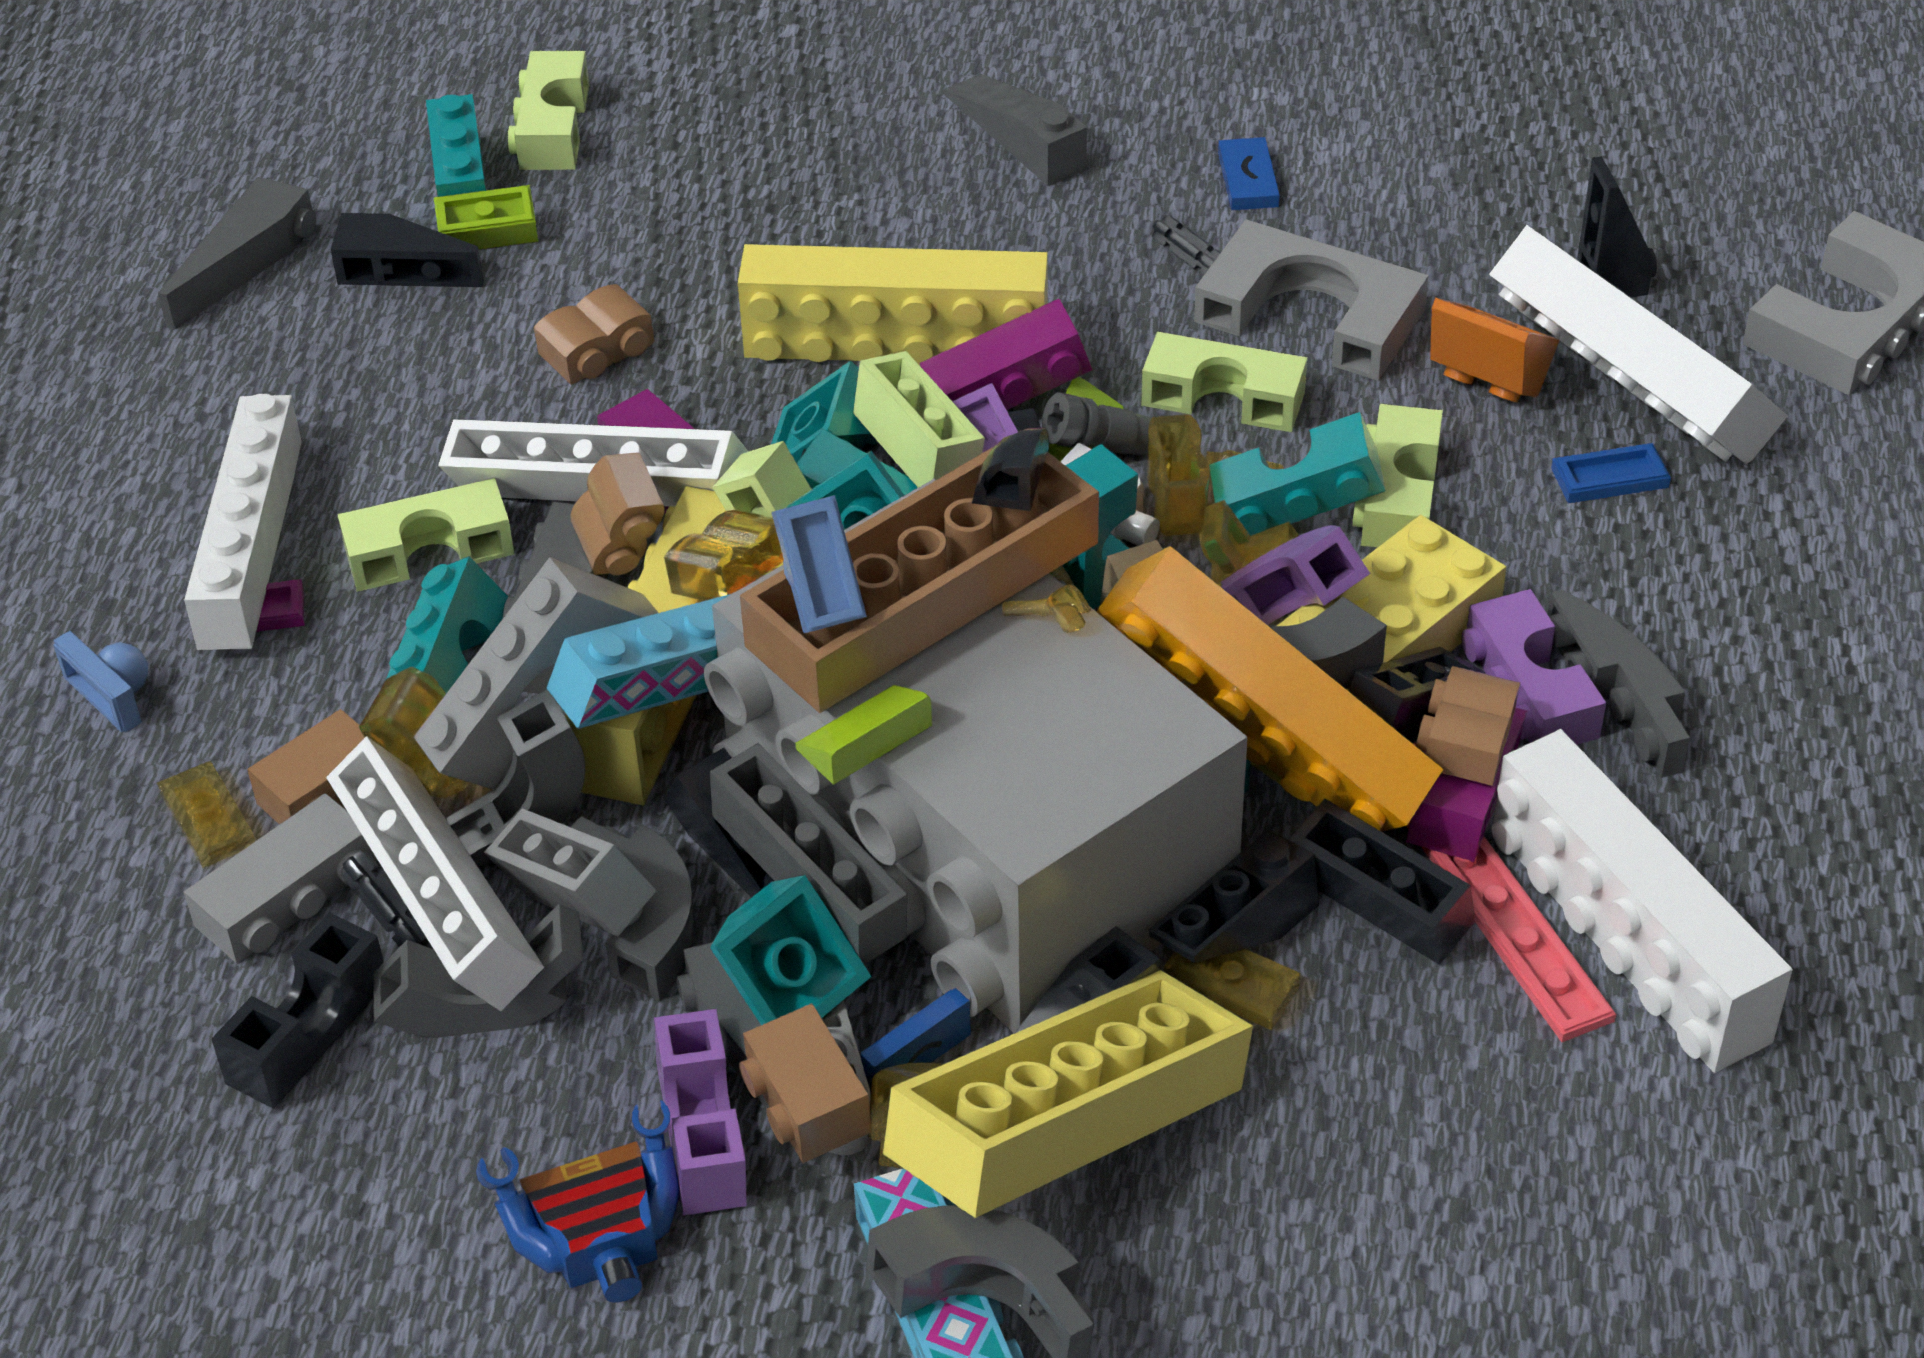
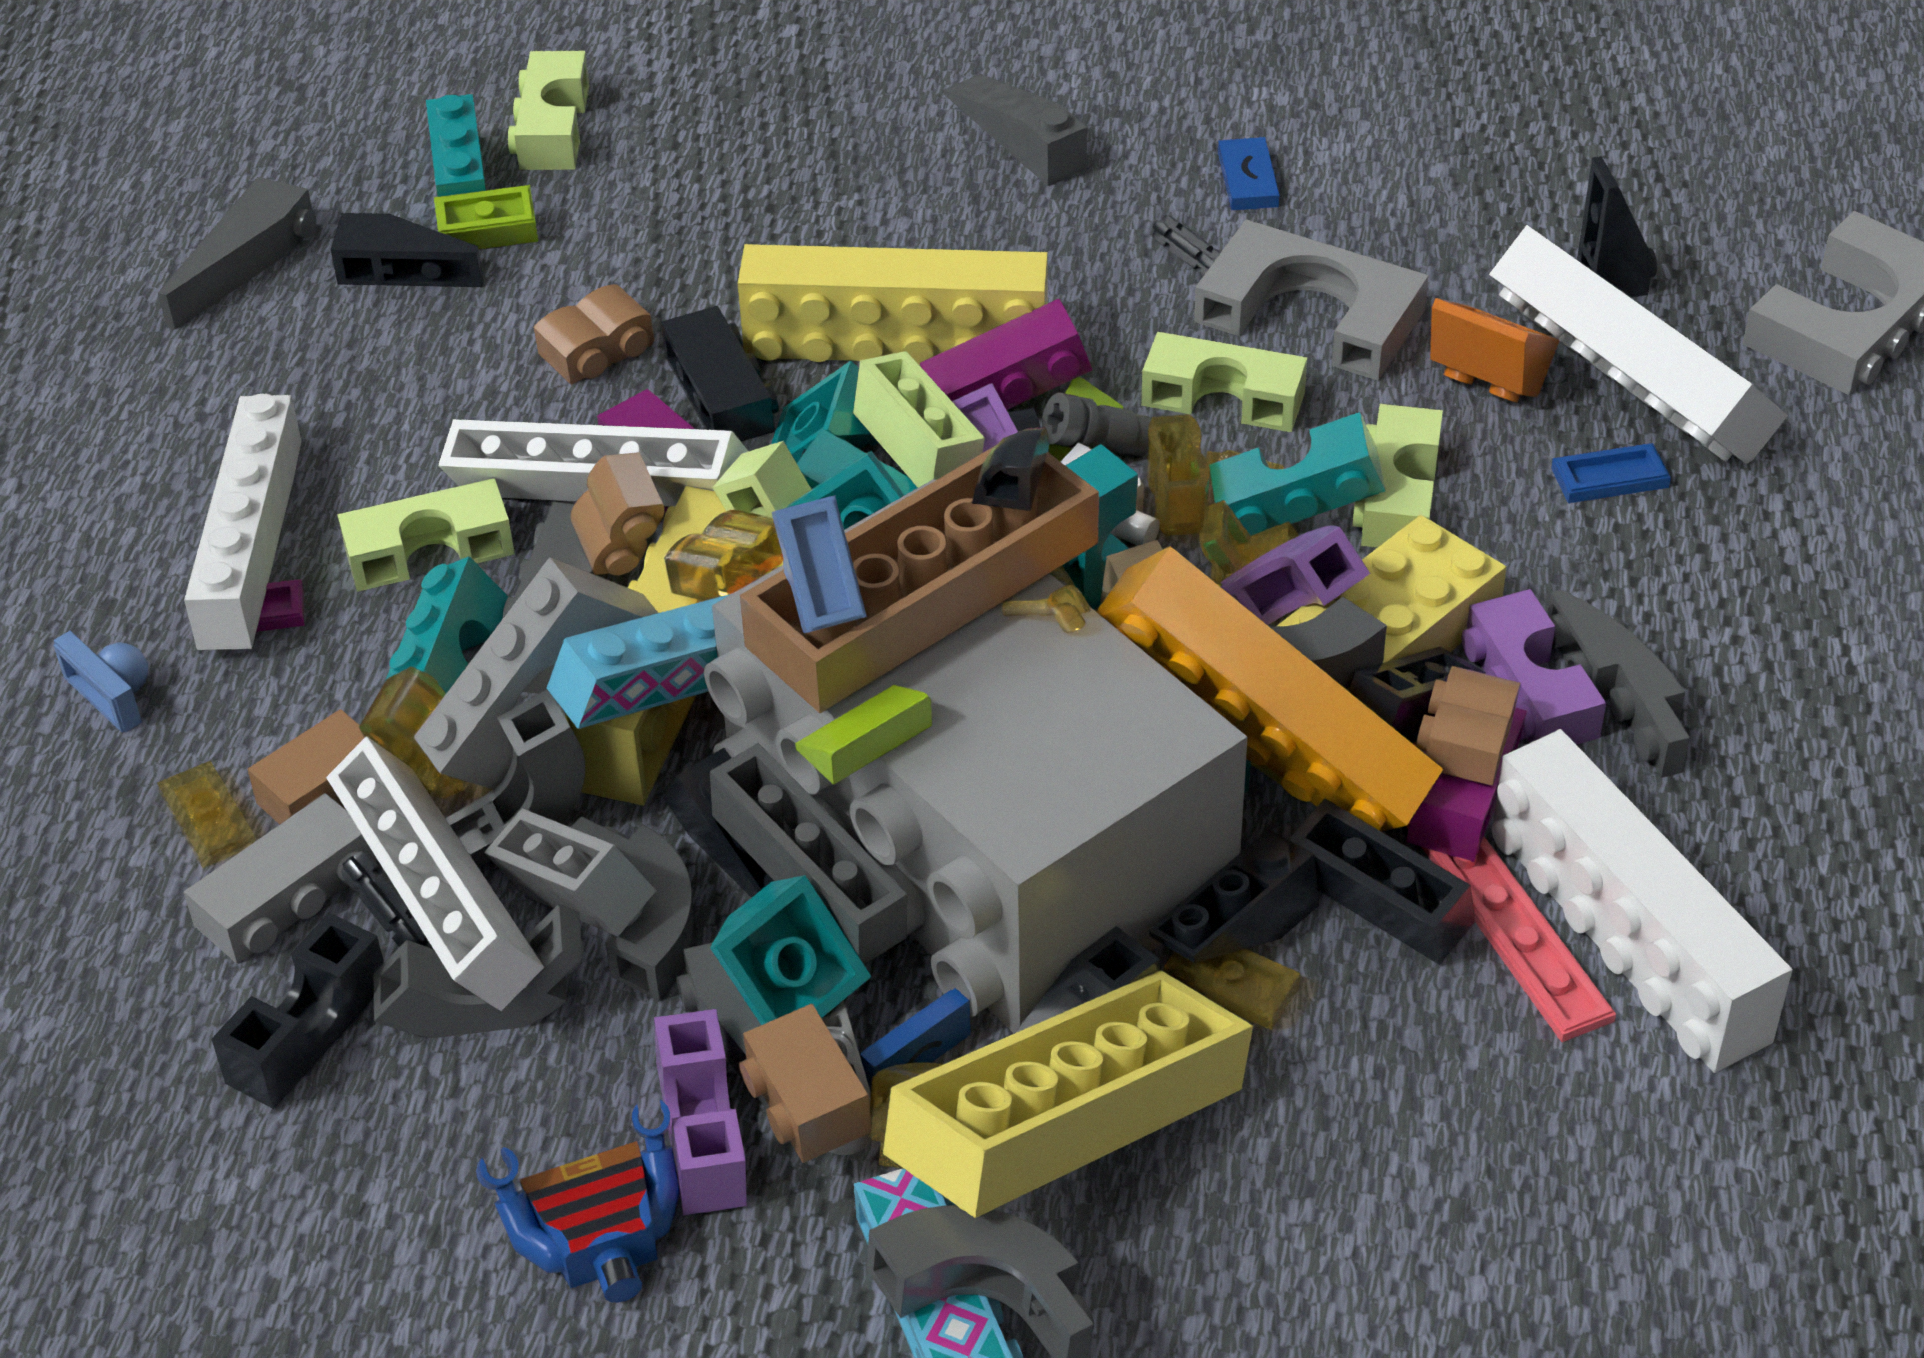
(718, 374): none -> black brick

